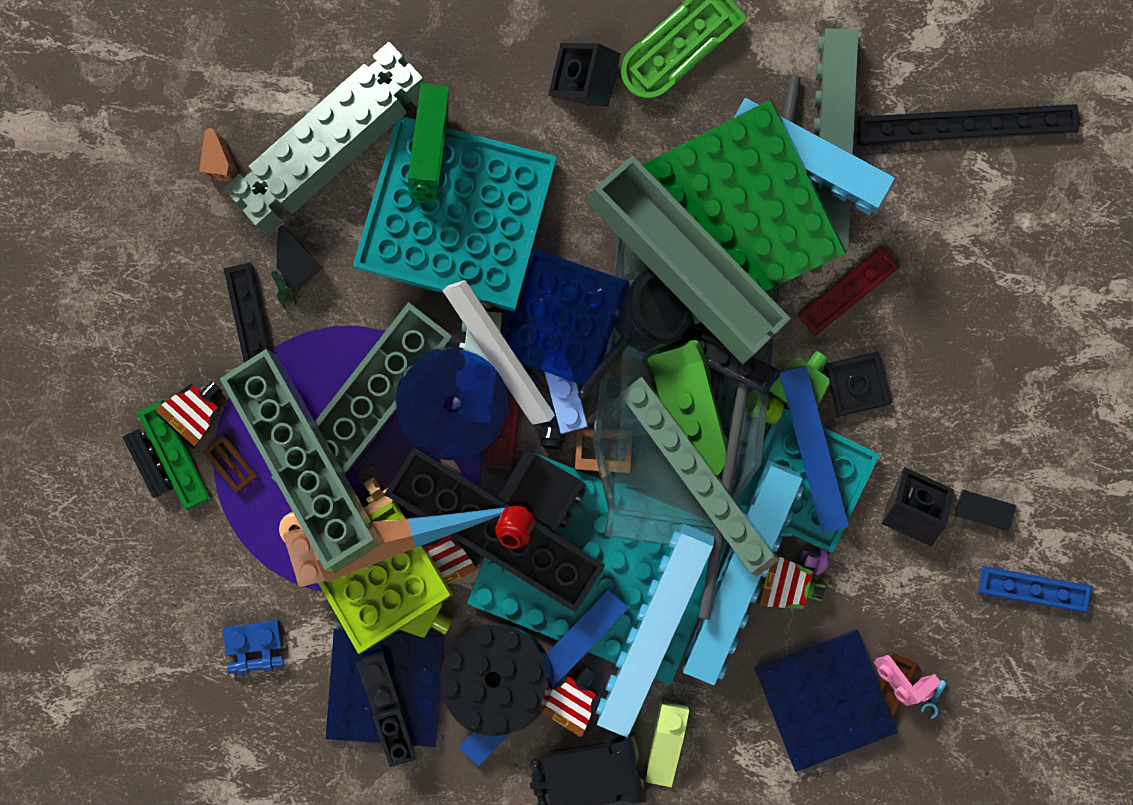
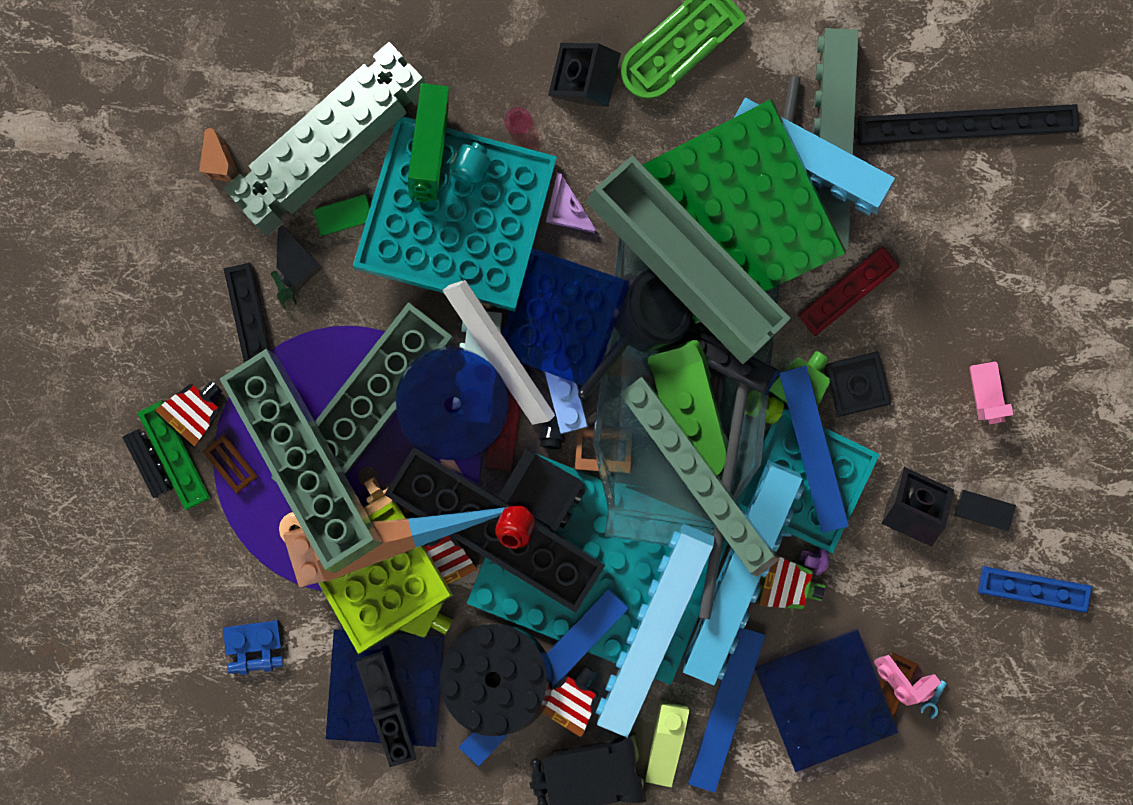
(342, 215): none -> green tile
(470, 163): none -> teal head
(517, 120): none -> clear pink plate
(566, 209): none -> lavender tile
(726, 710): none -> blue tile
(989, 393): none -> bright pink bracket

